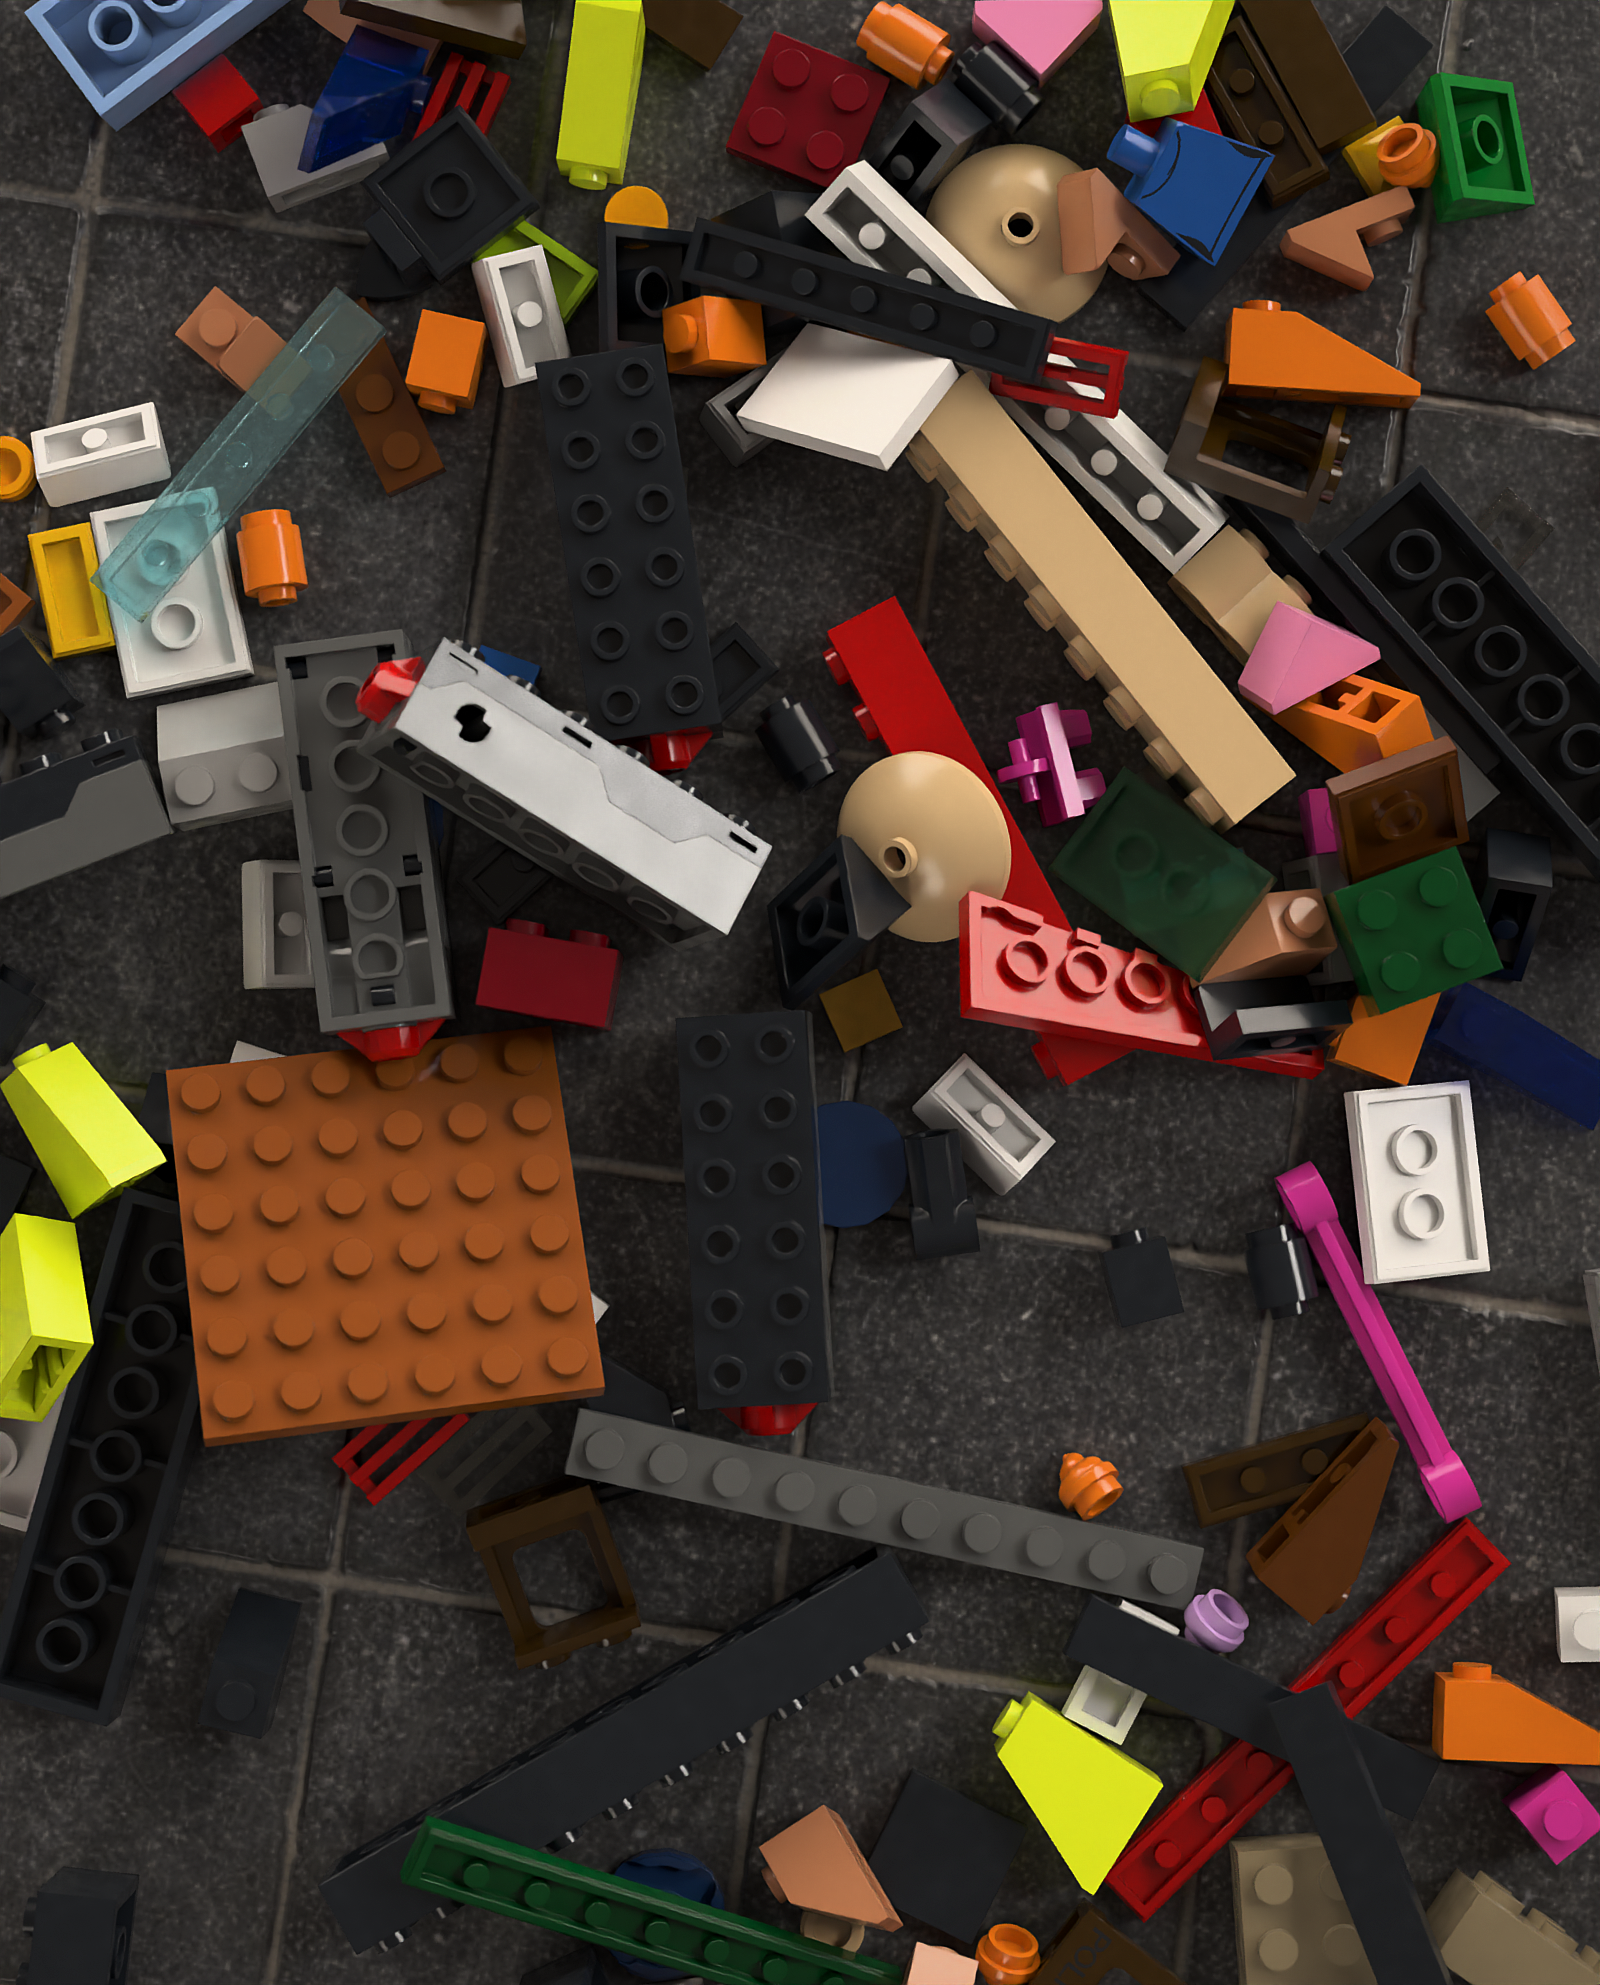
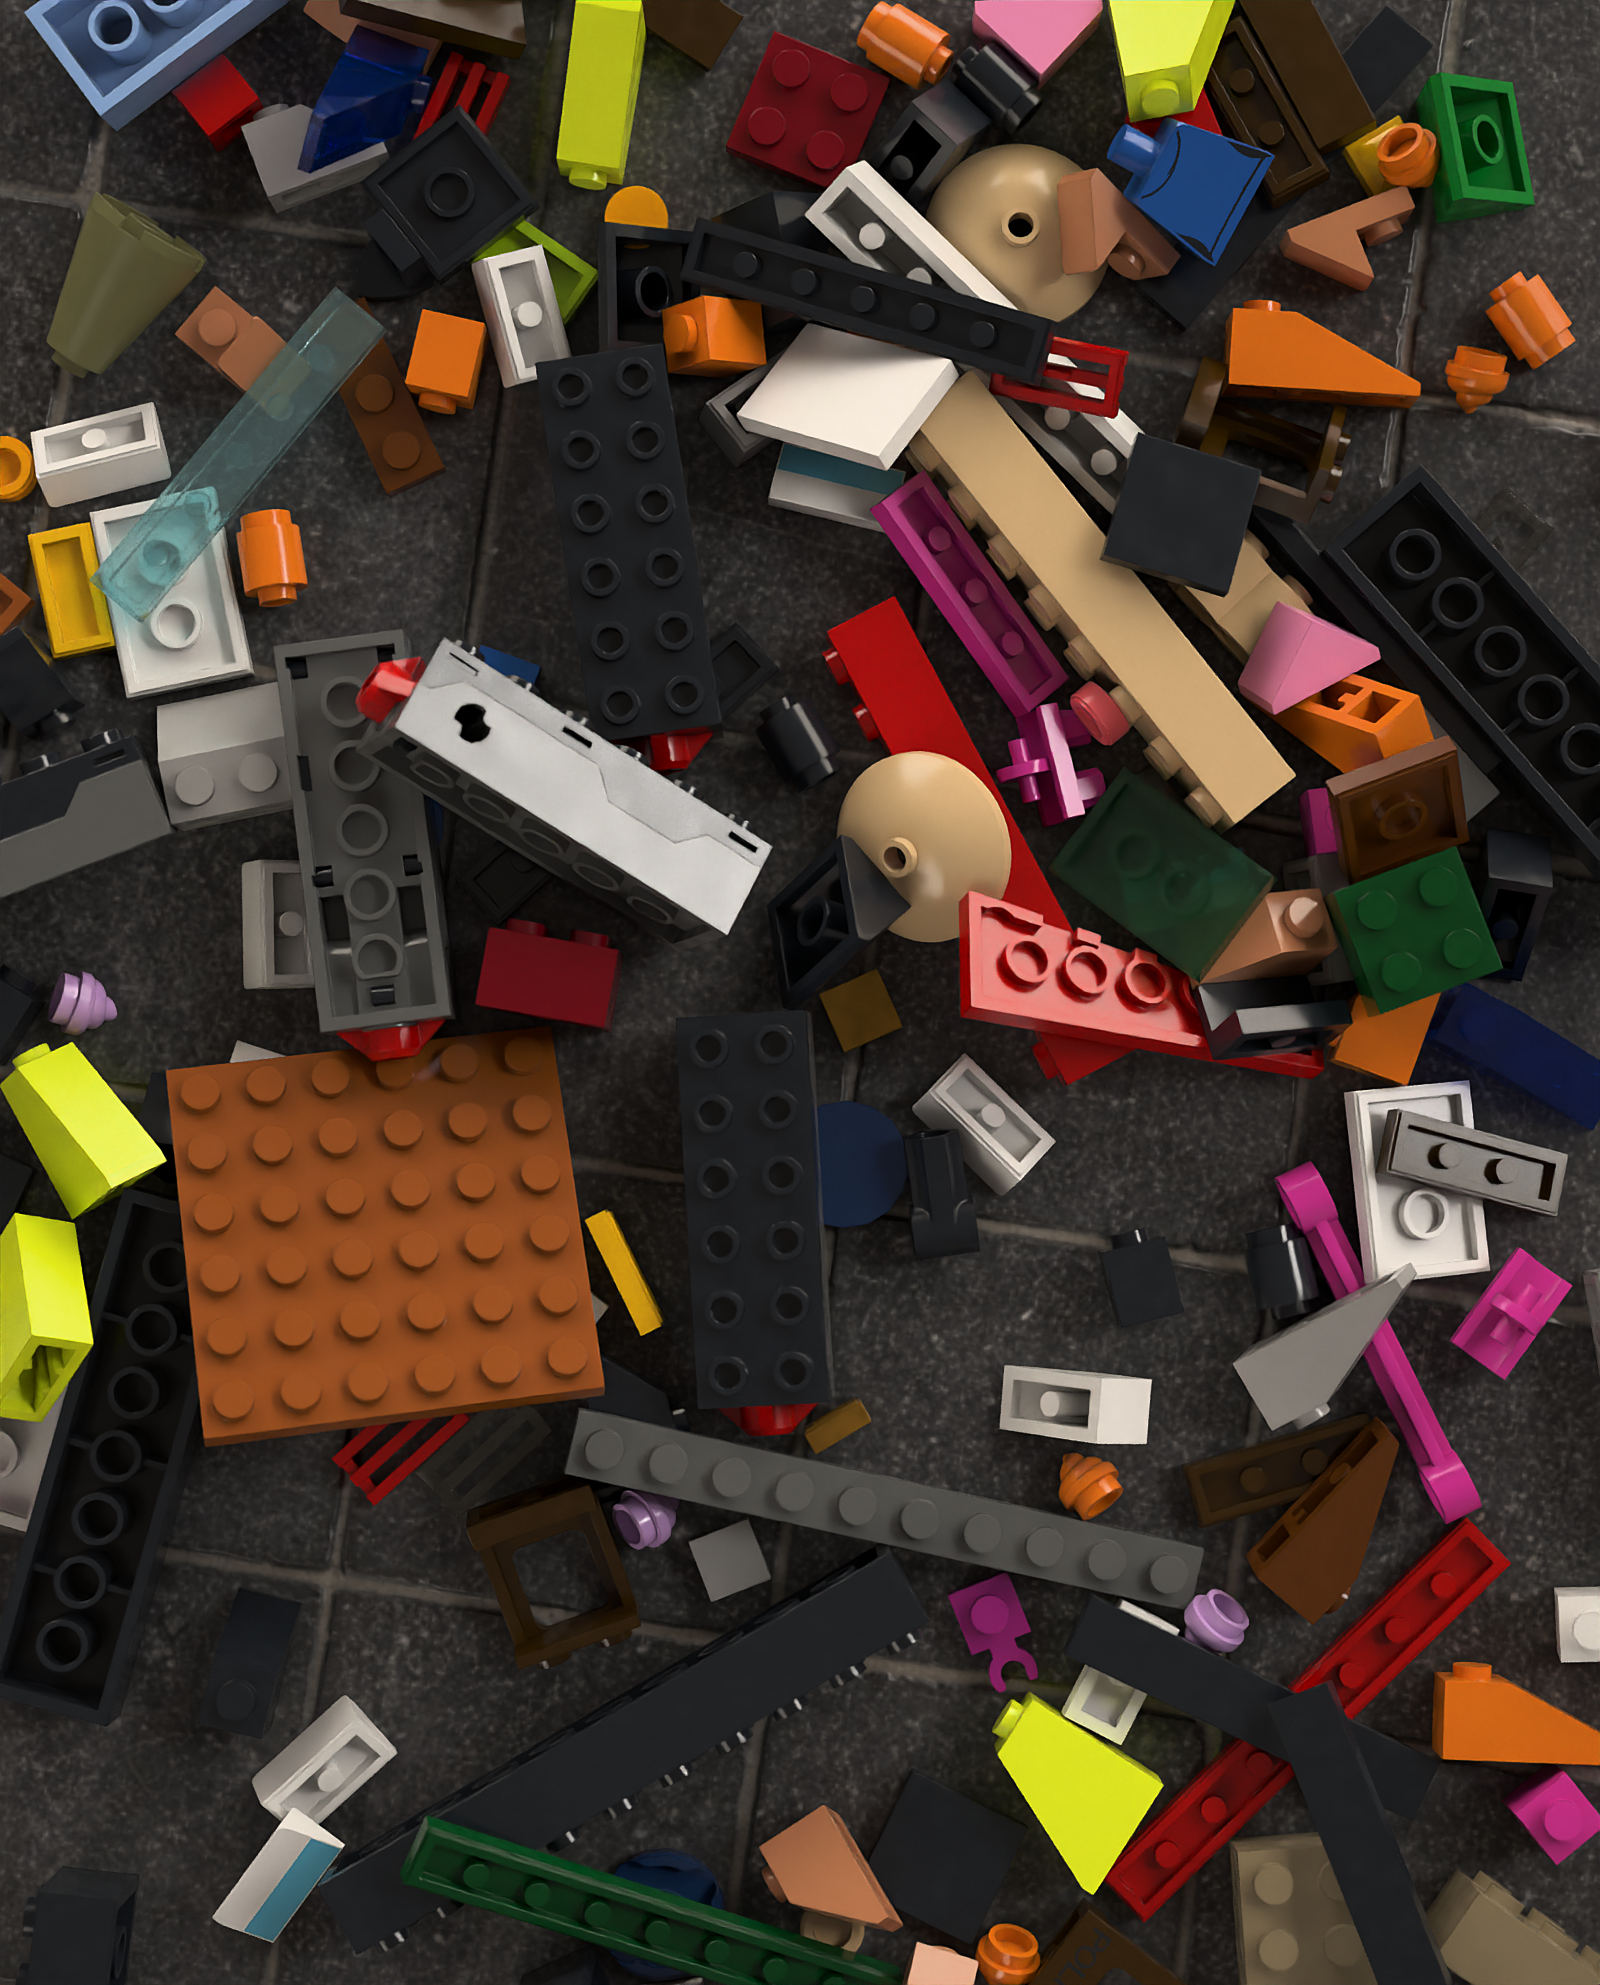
(80, 1003): none -> lavender plate
(116, 284): none -> olive cone
(279, 1878): none -> slope
(324, 1764): none -> white slope
(625, 1271): none -> yellow tile
(645, 1517): none -> lavender plate
(729, 1559): none -> light grey tile
(830, 486): none -> slope
(836, 1424): none -> pearl gold tile
(969, 594): none -> dark pink plate
(991, 1620): none -> magenta plate
(1075, 1405): none -> white slope
(1099, 714): none -> coral tile
(1181, 515): none -> black tile
(1308, 1361): none -> light grey slope
(1472, 1163): none -> tile
(1476, 376): none -> orange plate
(1510, 1313): none -> dark pink hips

